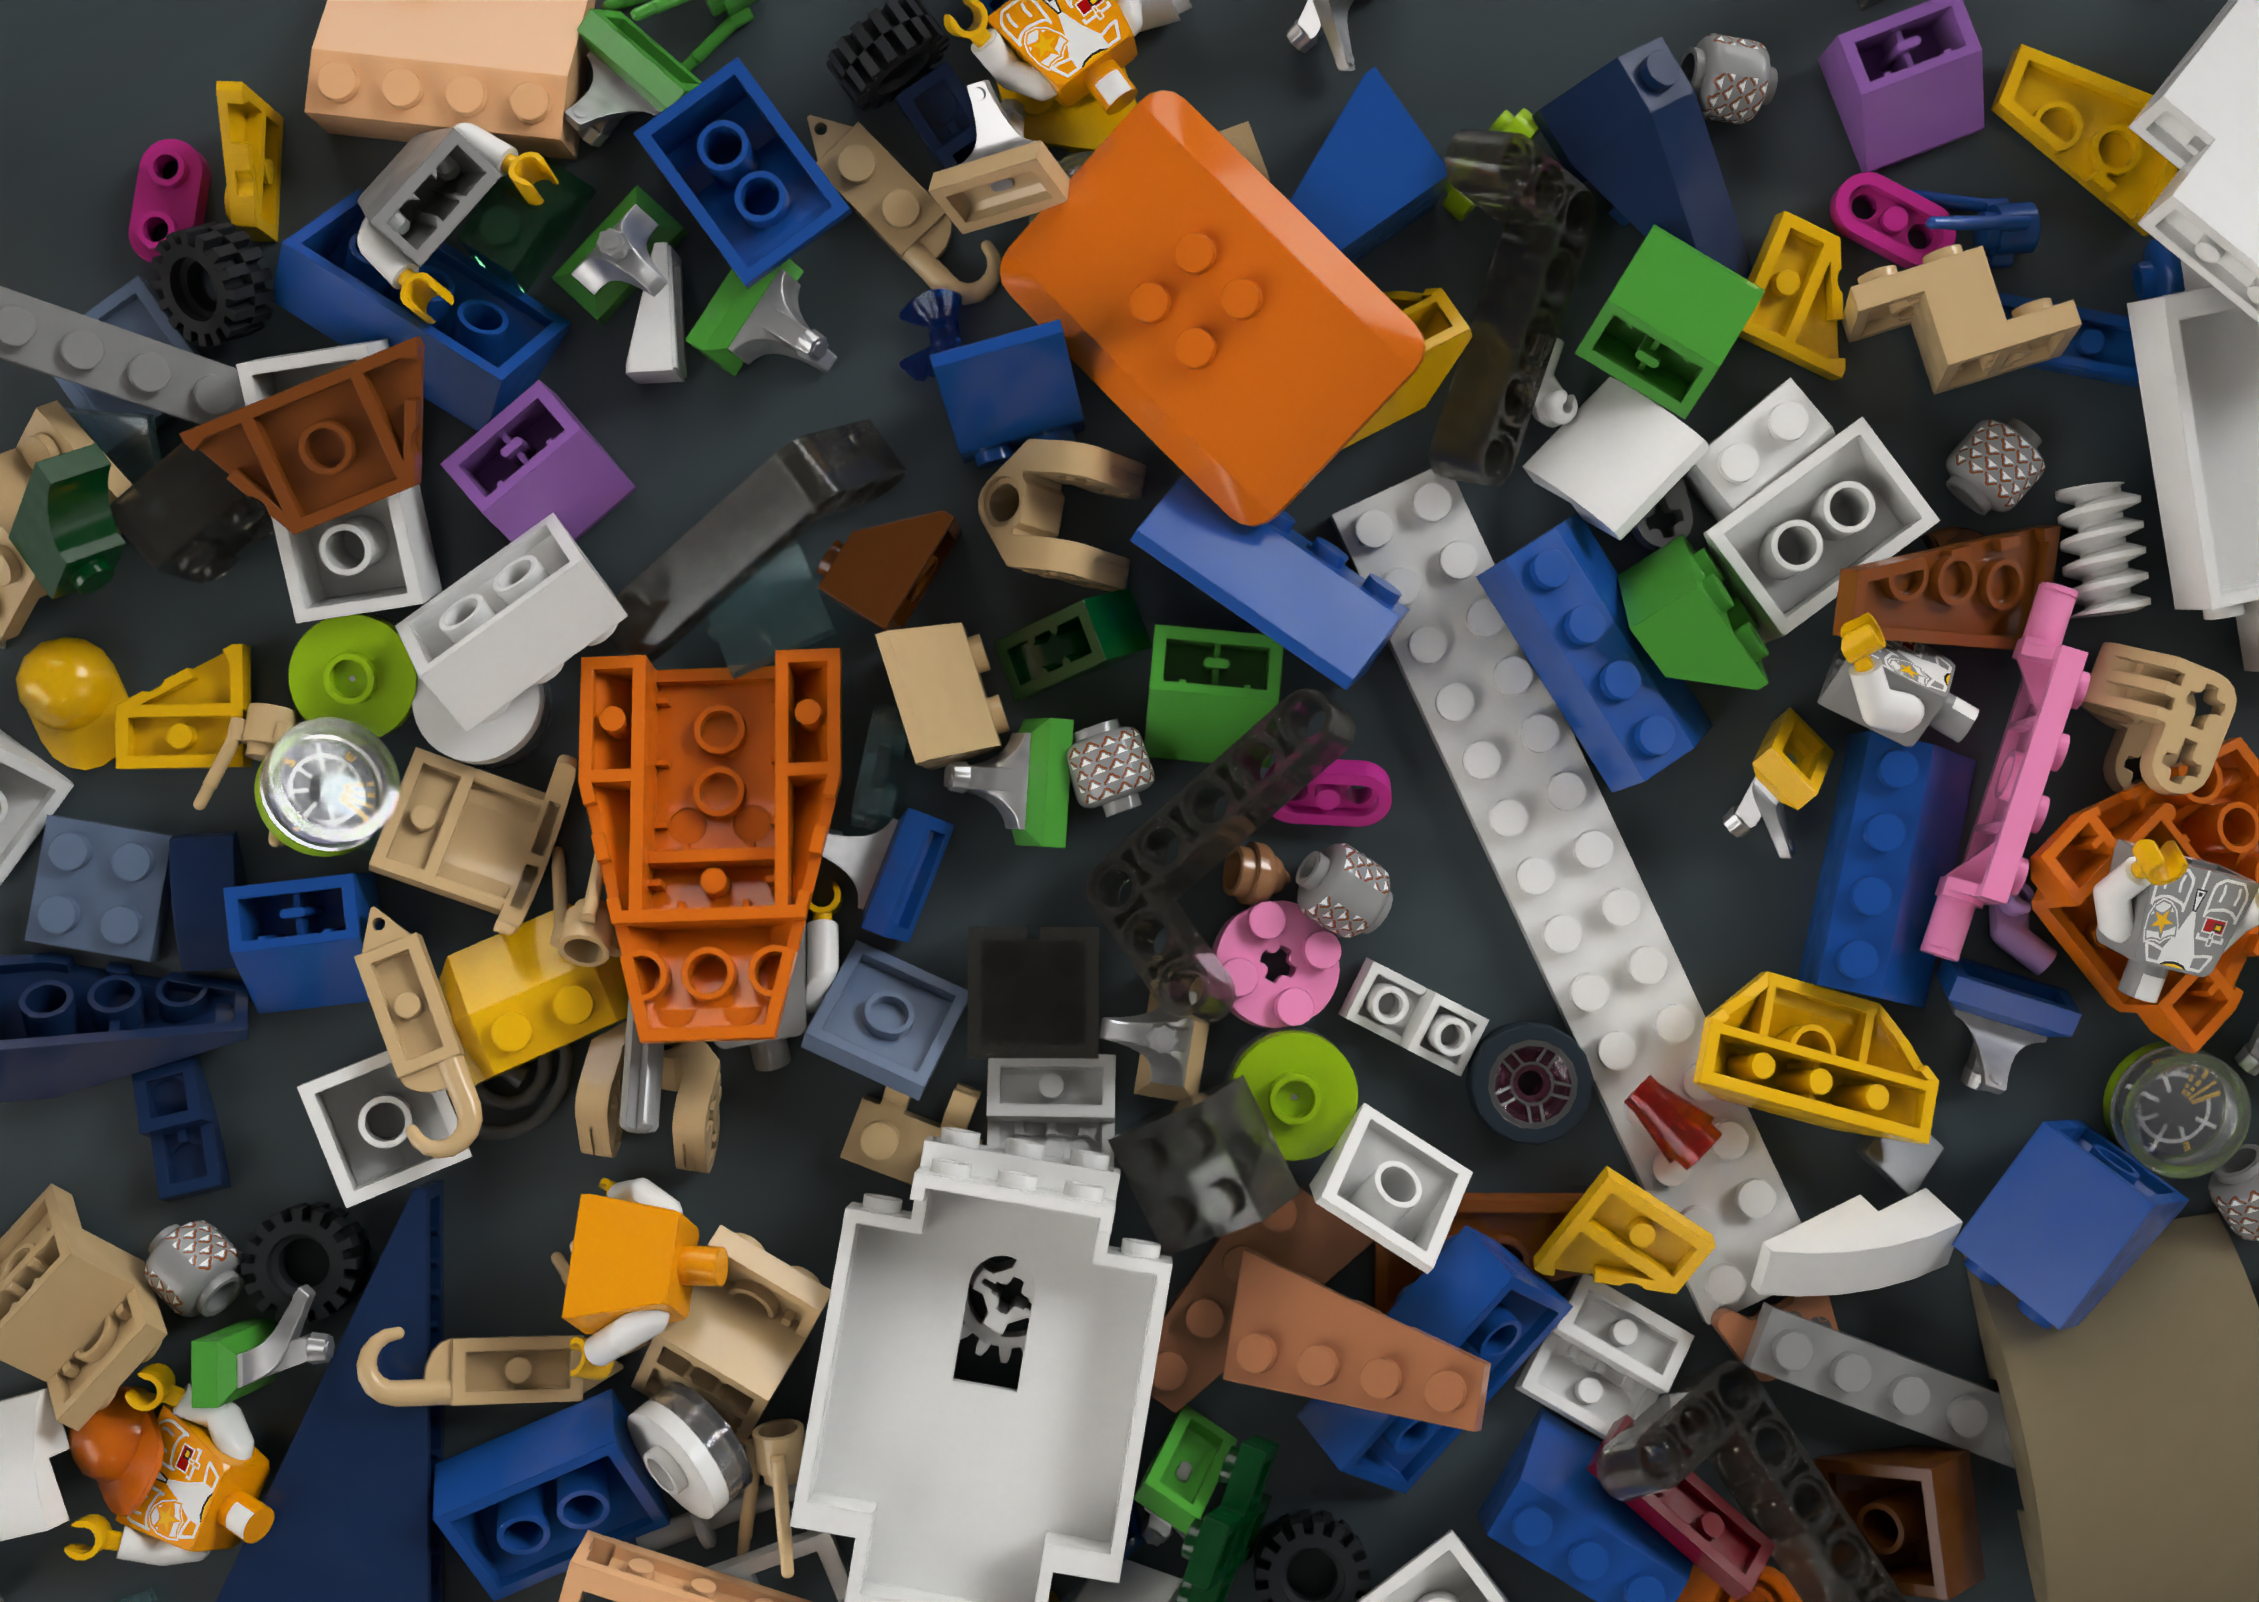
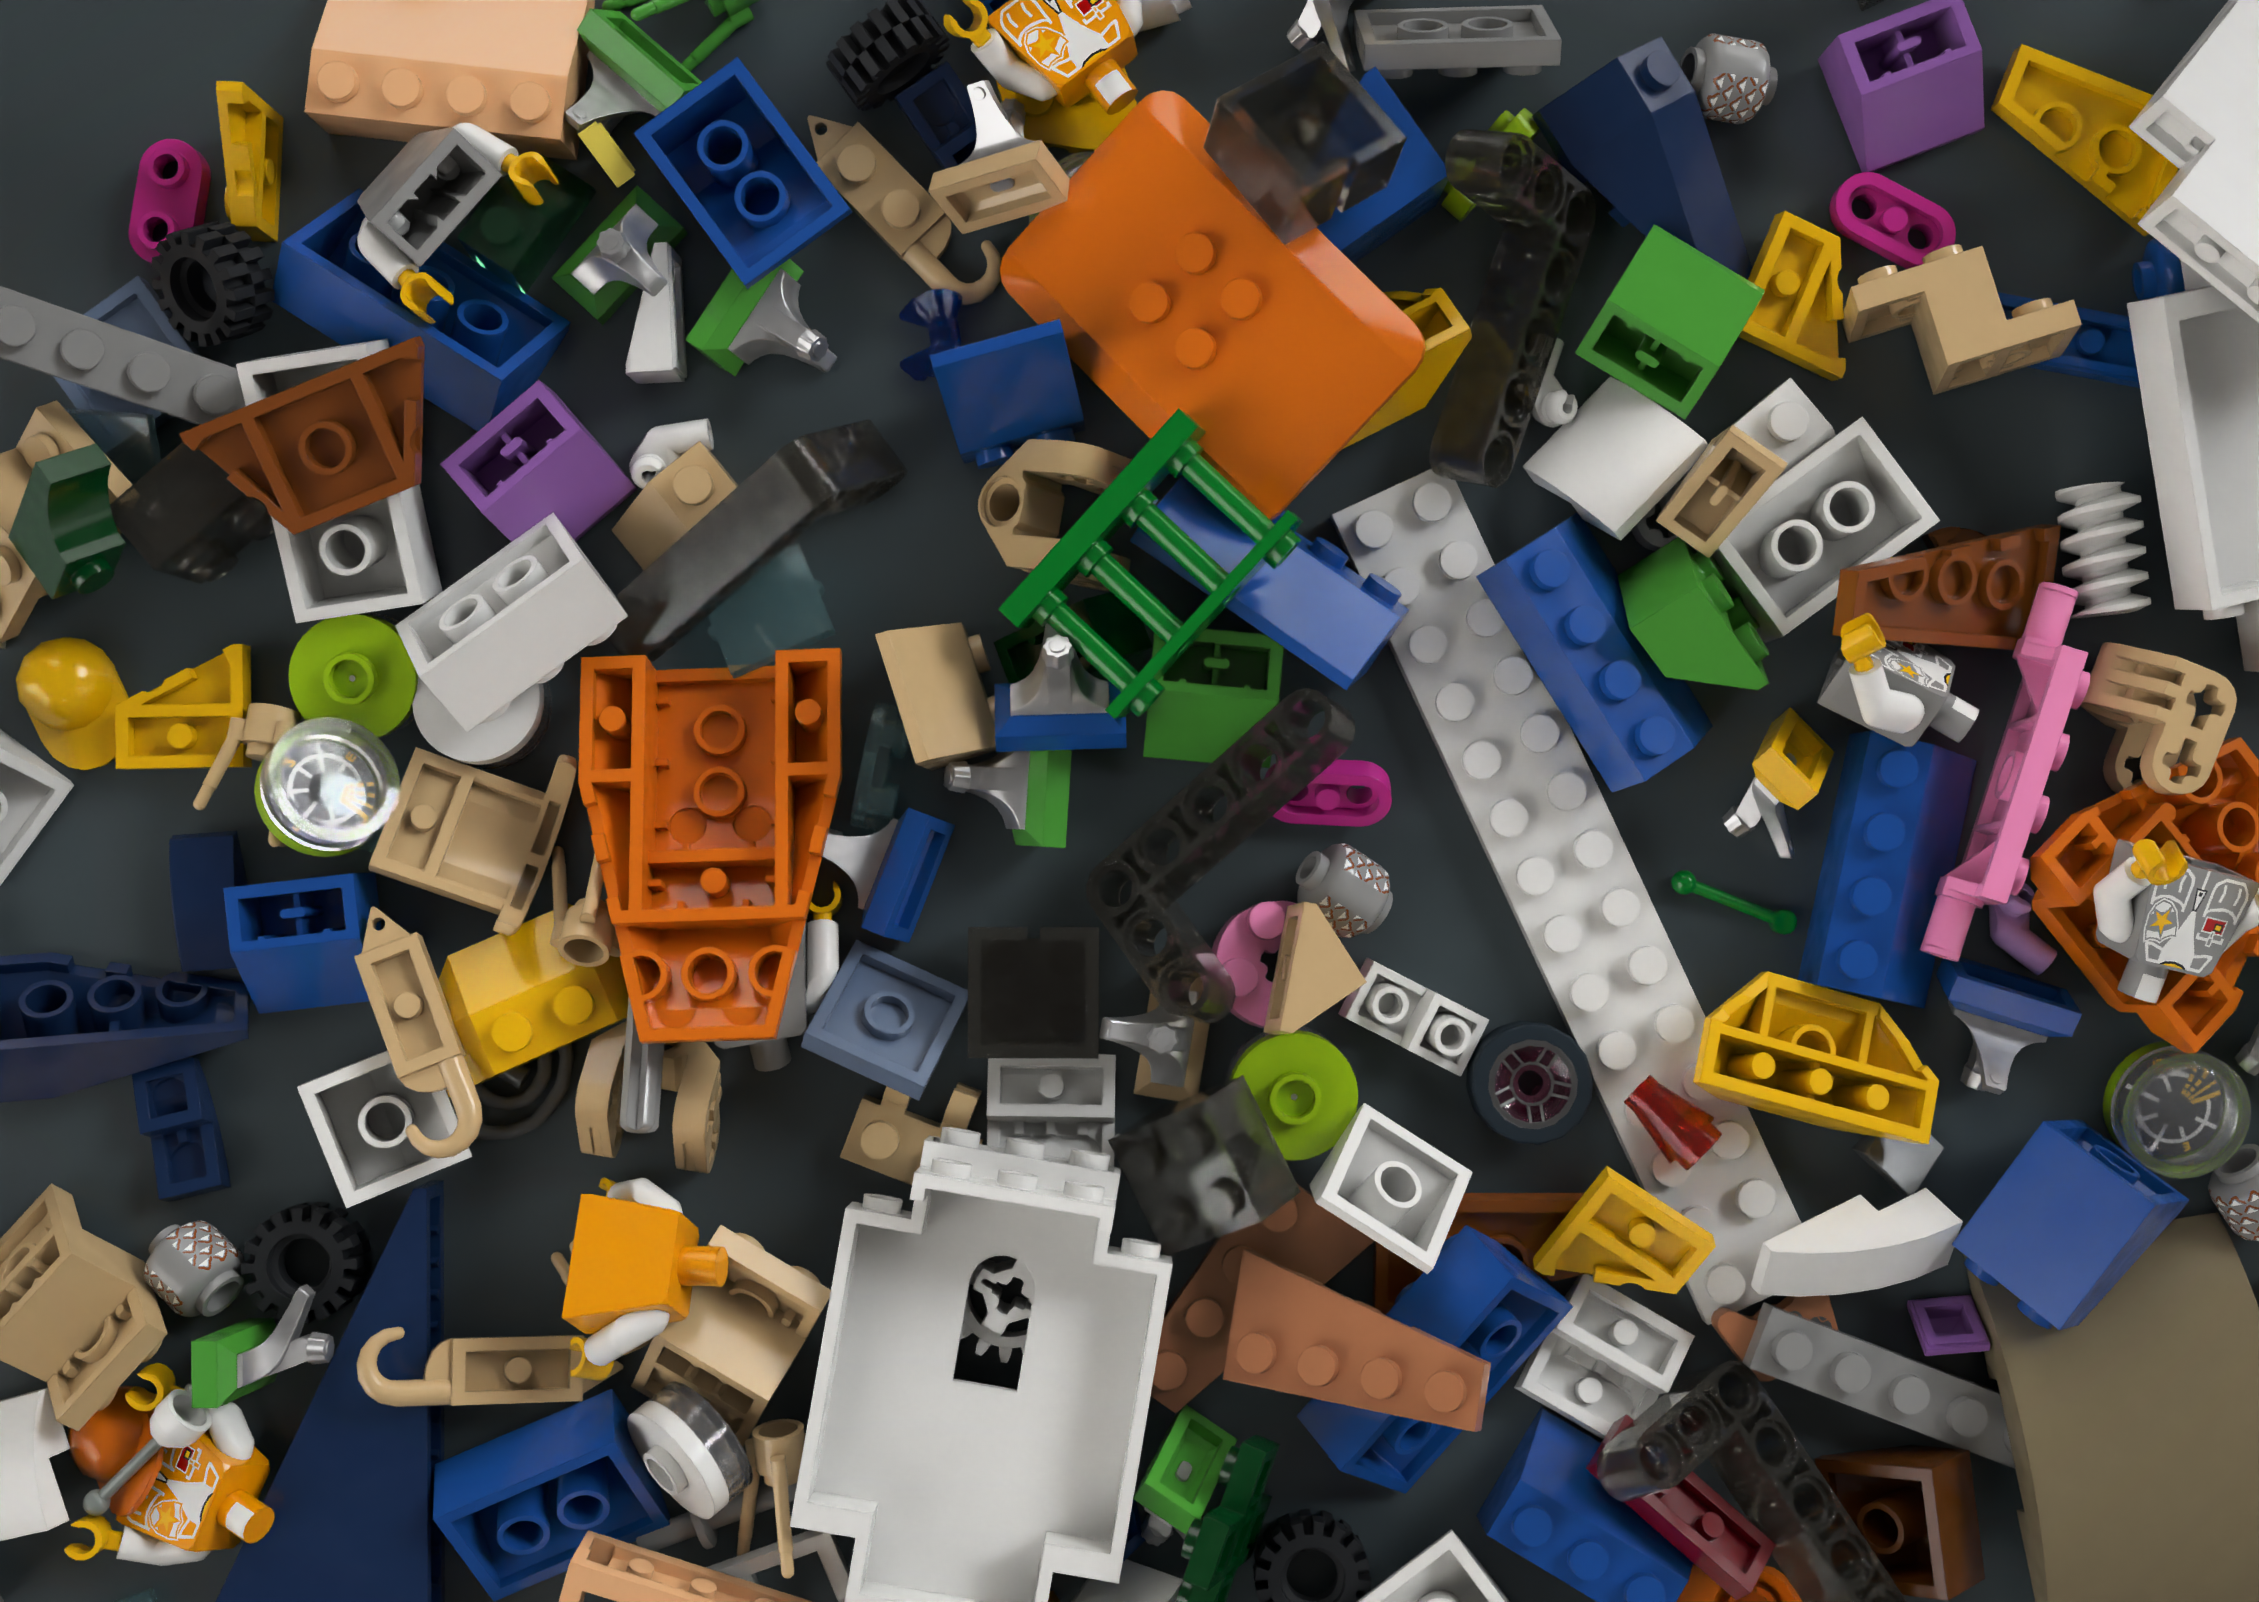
(101, 889): sand blue plate -> none
(171, 1425): none -> white hinge
(607, 153): none -> light yellow tile
(666, 444): none -> white arm
(673, 504): none -> tan slope
(888, 567): reddish brown slope -> none
(1057, 705): none -> piece
(1109, 767): light grey head -> none
(1132, 502): none -> green fence
(1253, 874): medium nougat plate -> none
(1303, 142): none -> clear smoke piece
(1309, 972): none -> tan slope
(1456, 40): none -> light grey plate
(1720, 490): none -> tan slope
(1780, 920): none -> green hinge
(1948, 1325): none -> medium lavender slope
(1995, 465): light grey head -> none
(1998, 226): blue plant -> none

